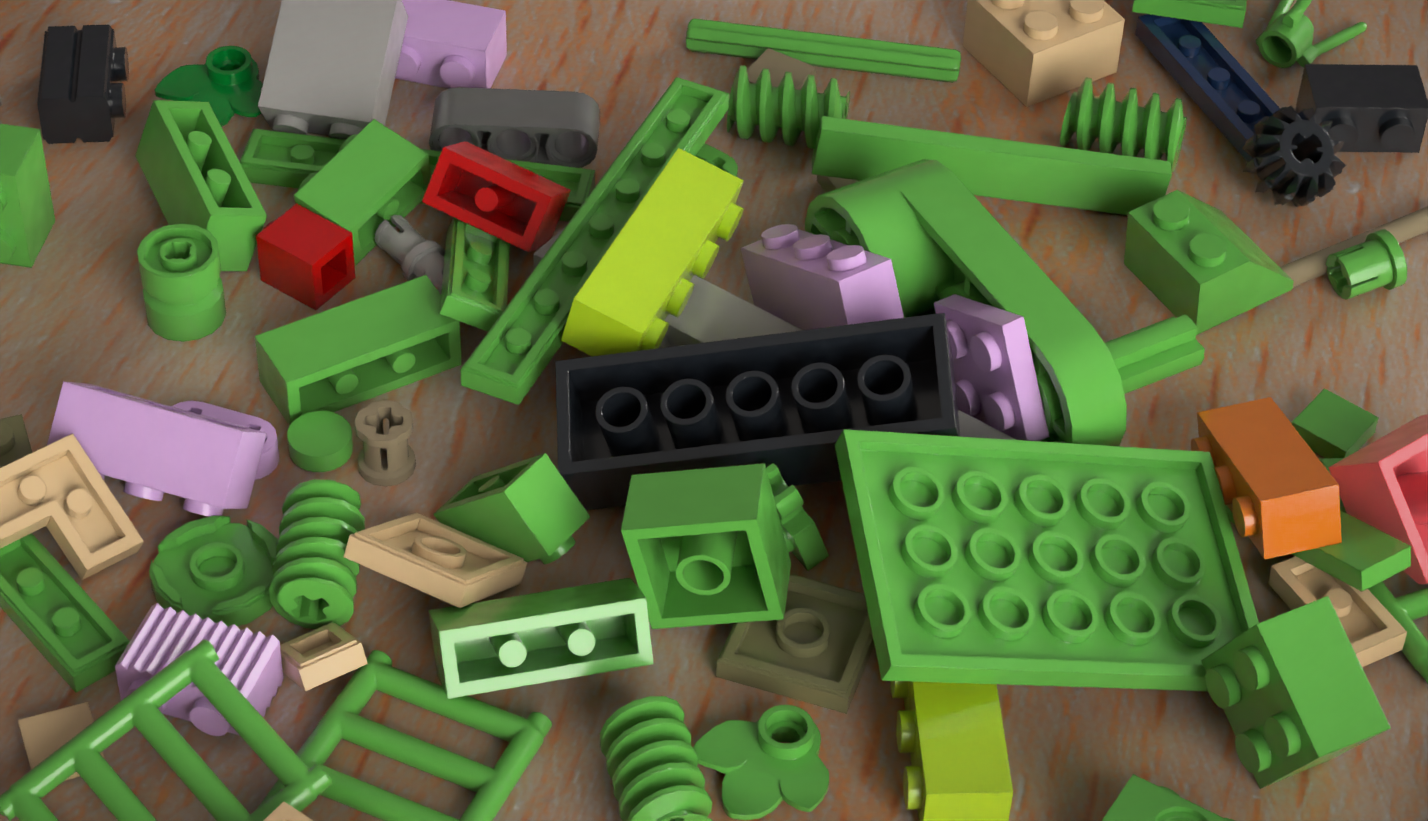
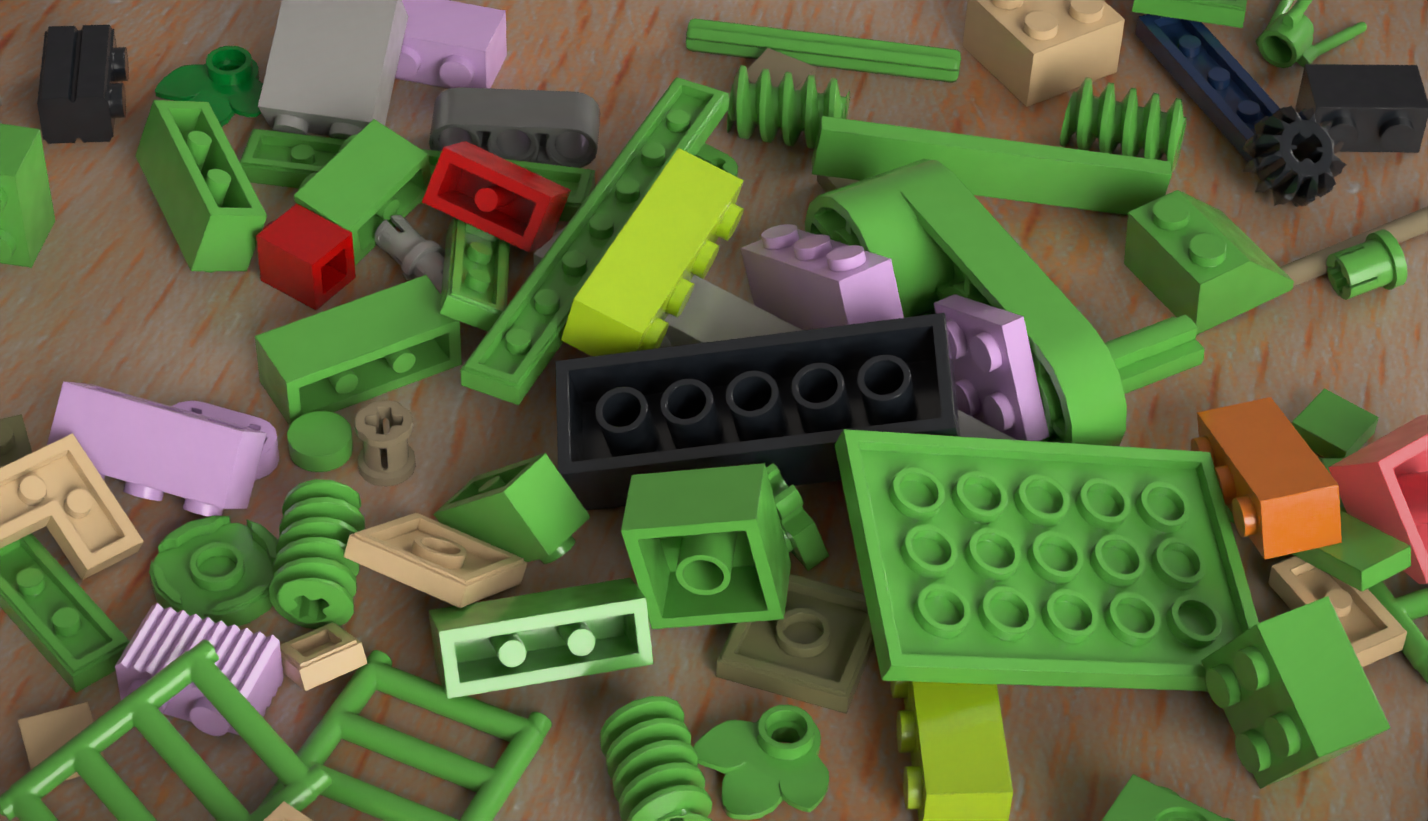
(182, 282): bright green wheel -> none

